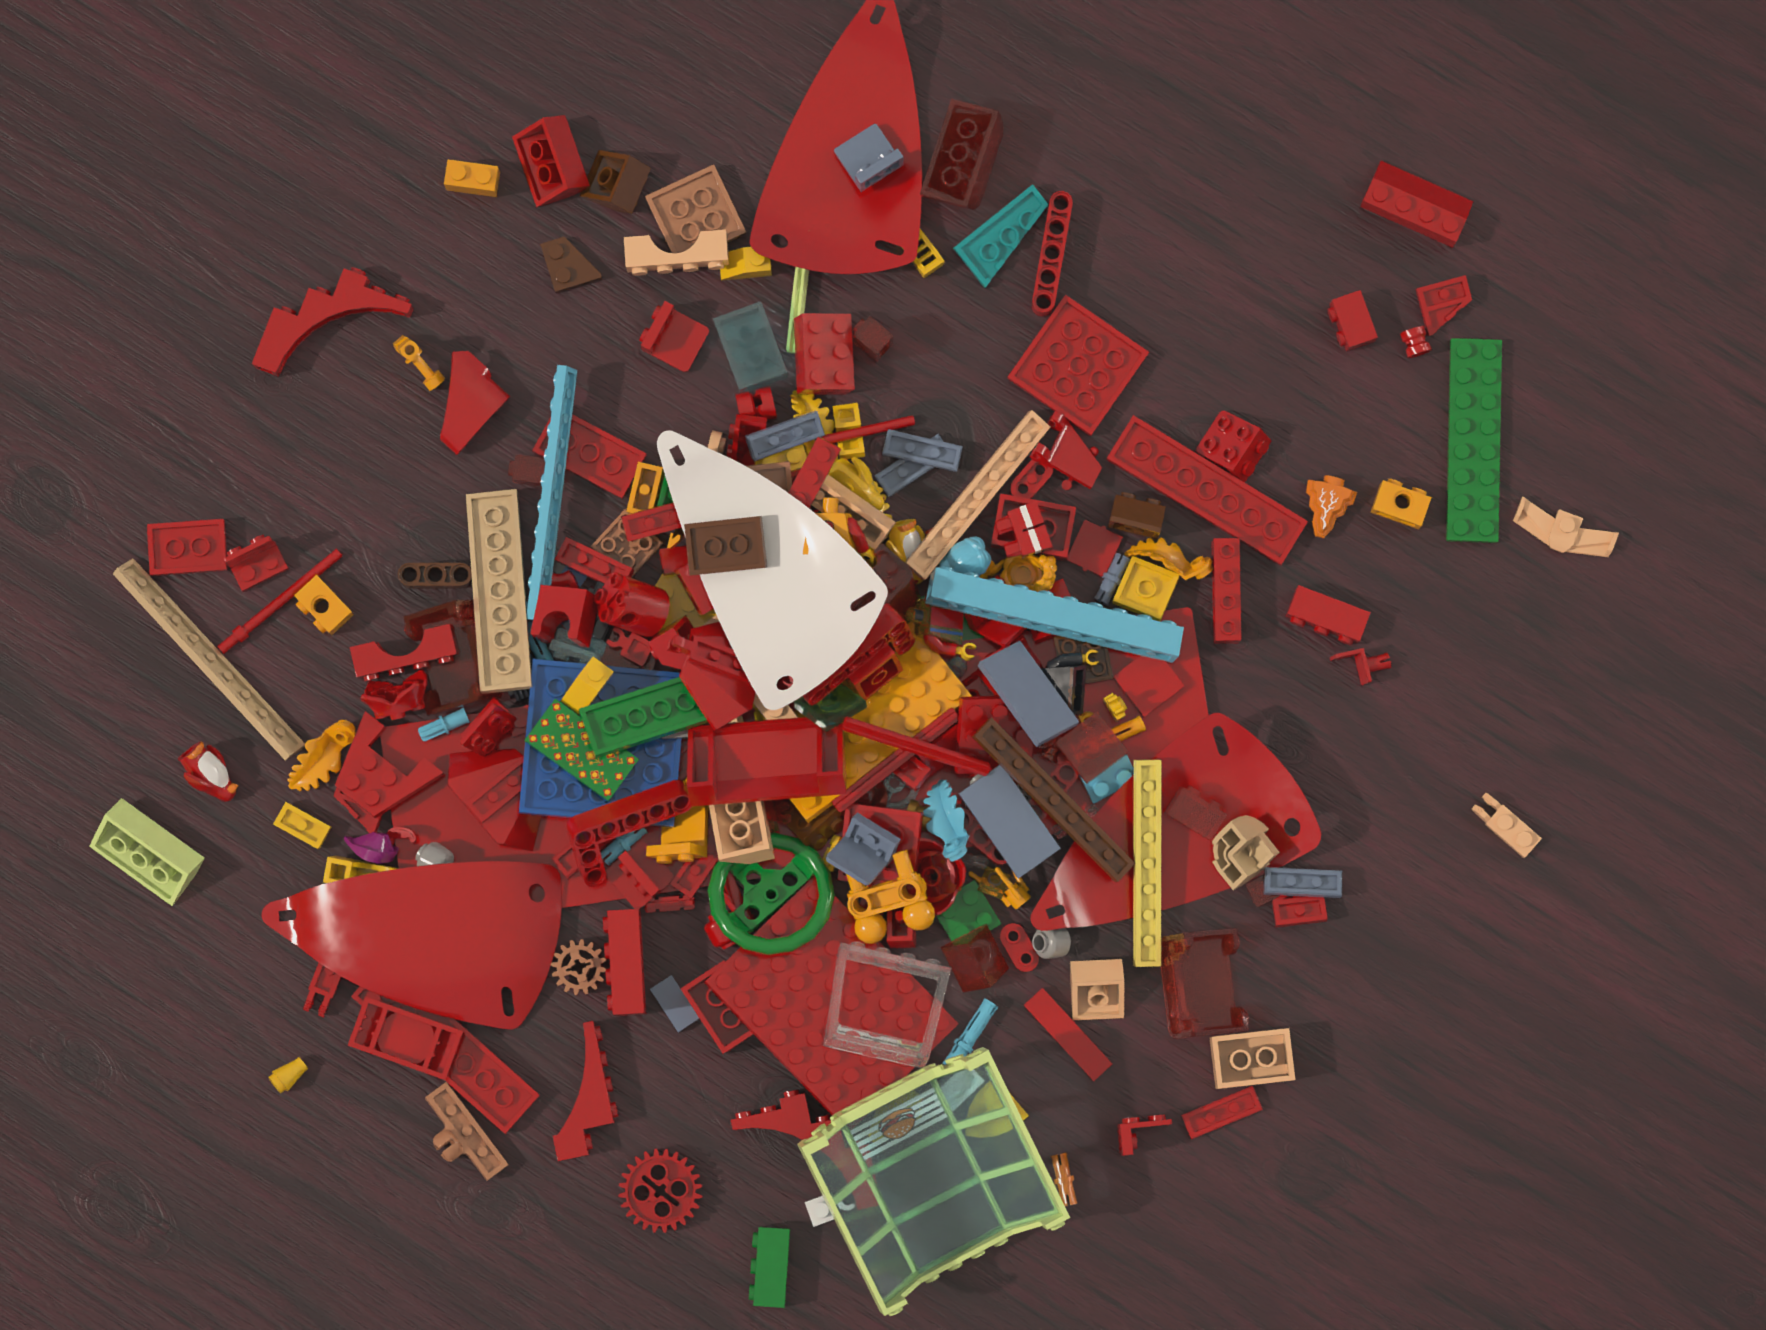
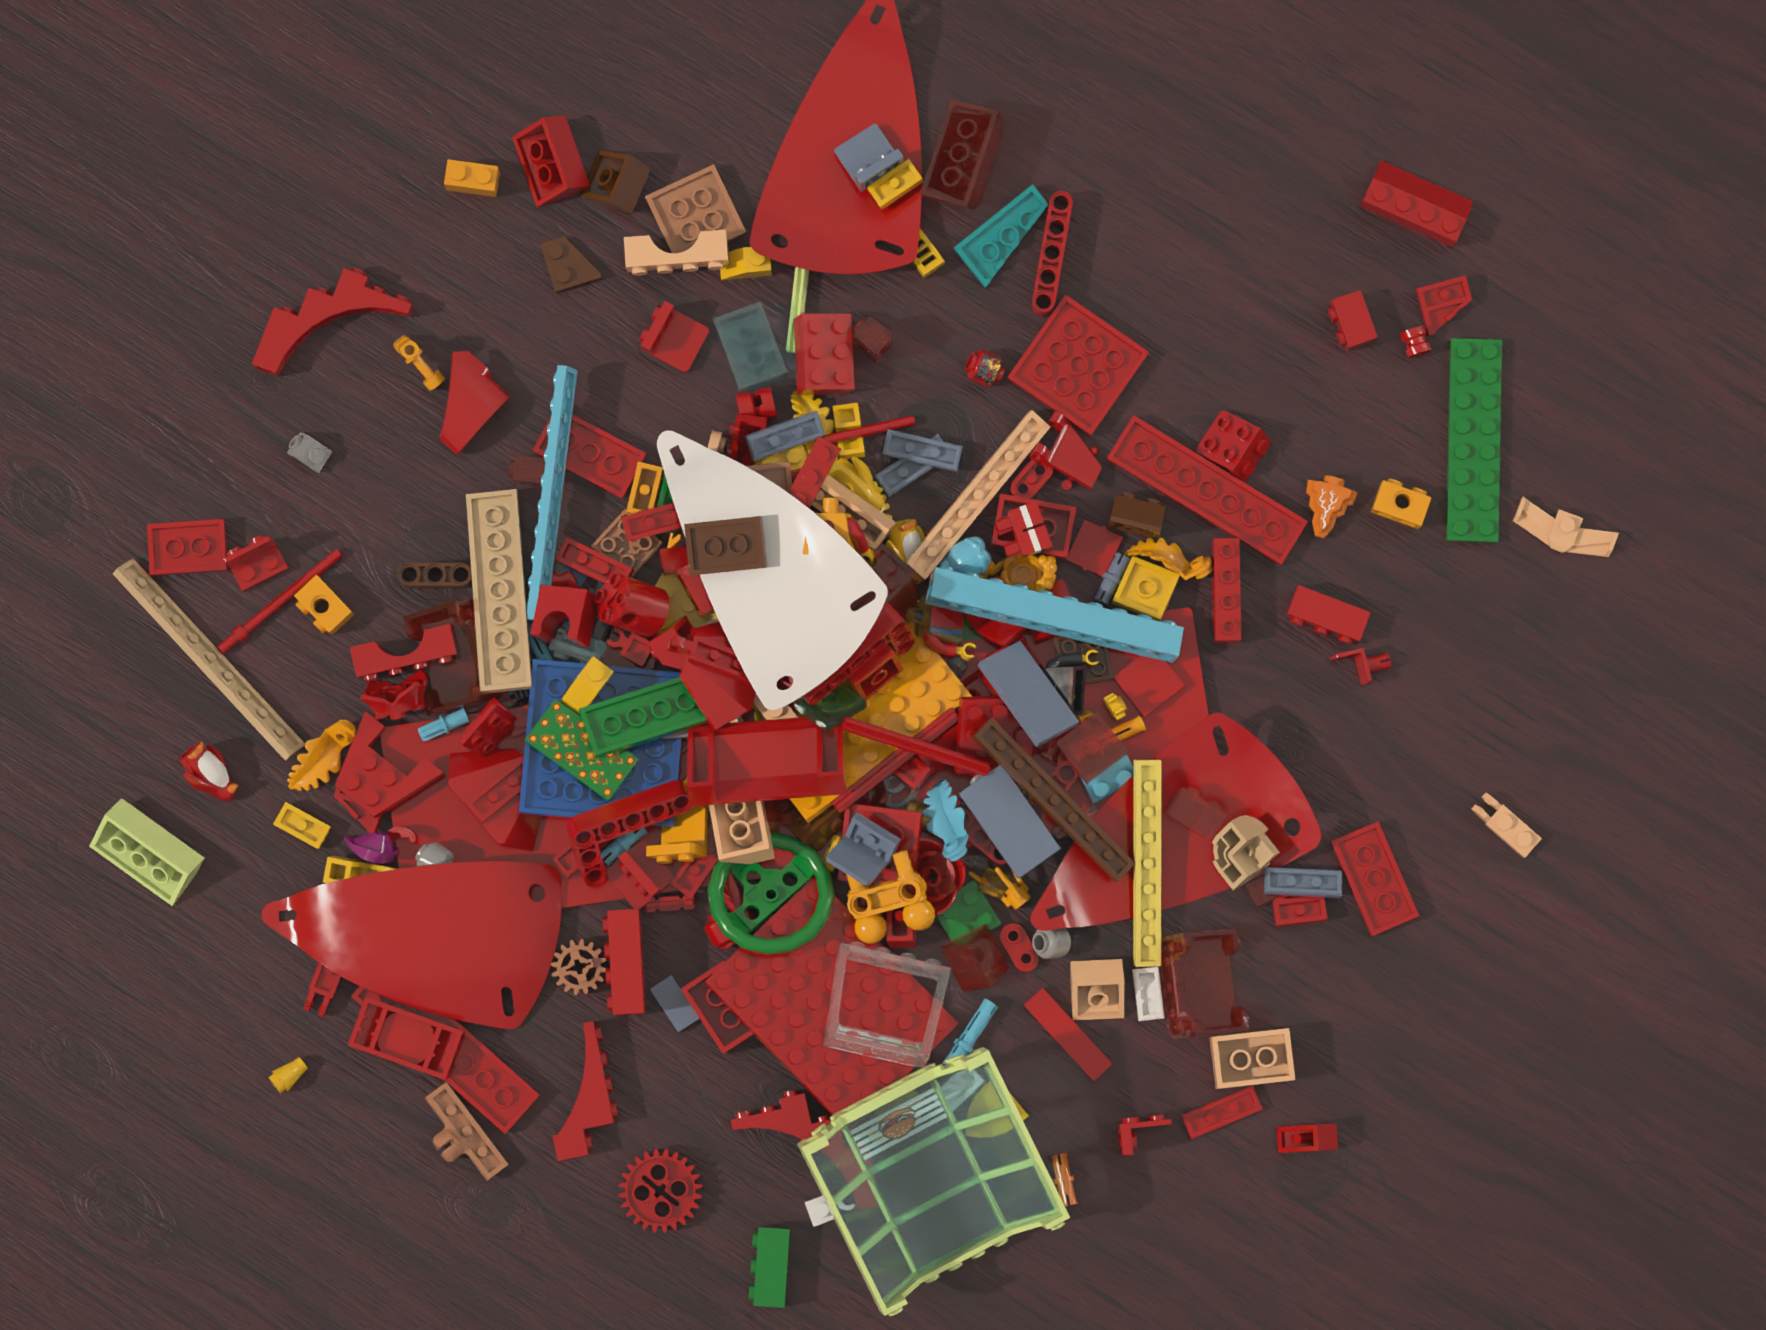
(309, 451): none -> light grey bracket
(895, 184): none -> yellow plate
(984, 368): none -> head
(1148, 993): none -> white plate
(1307, 1138): none -> red slope
(1374, 878): none -> red plate

